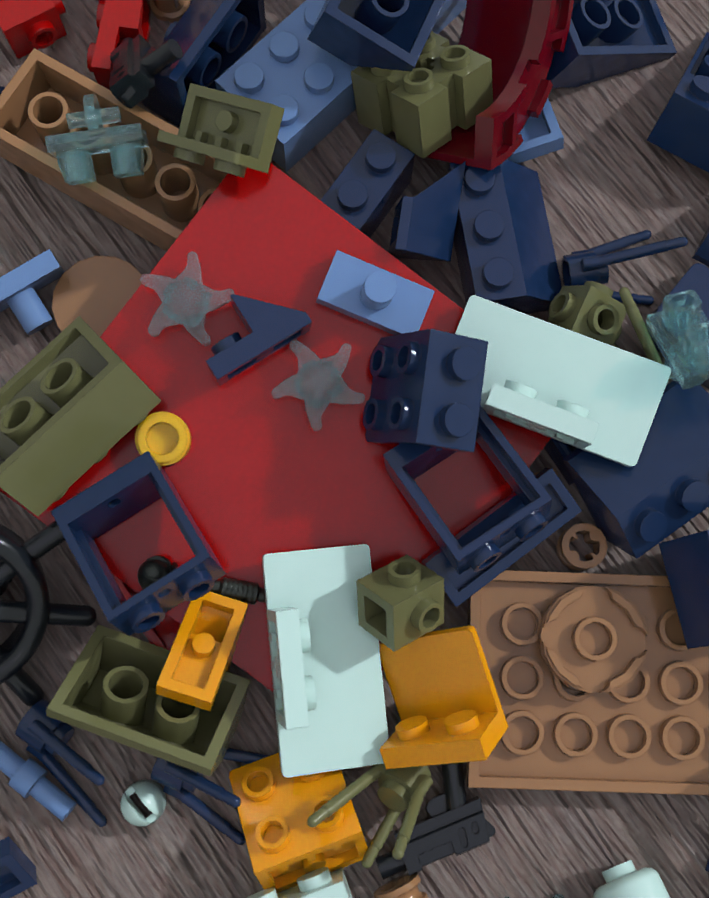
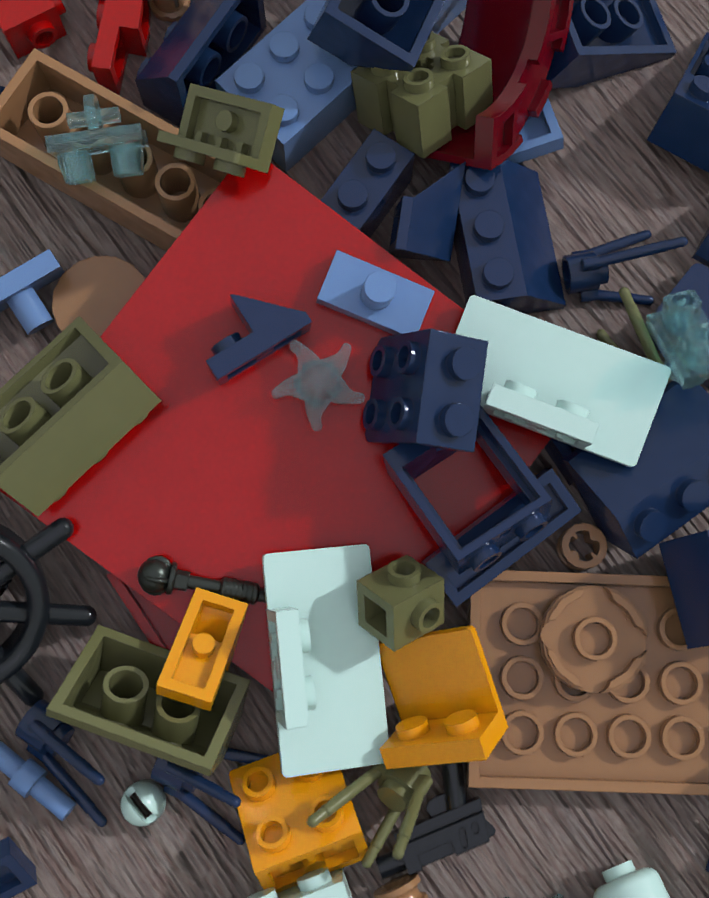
(113, 502): dark blue window -> none
(136, 65): black piece -> none
(164, 437): yellow tile -> none
(185, 300): clear light blue animal -> none
(588, 311): olive brick -> none

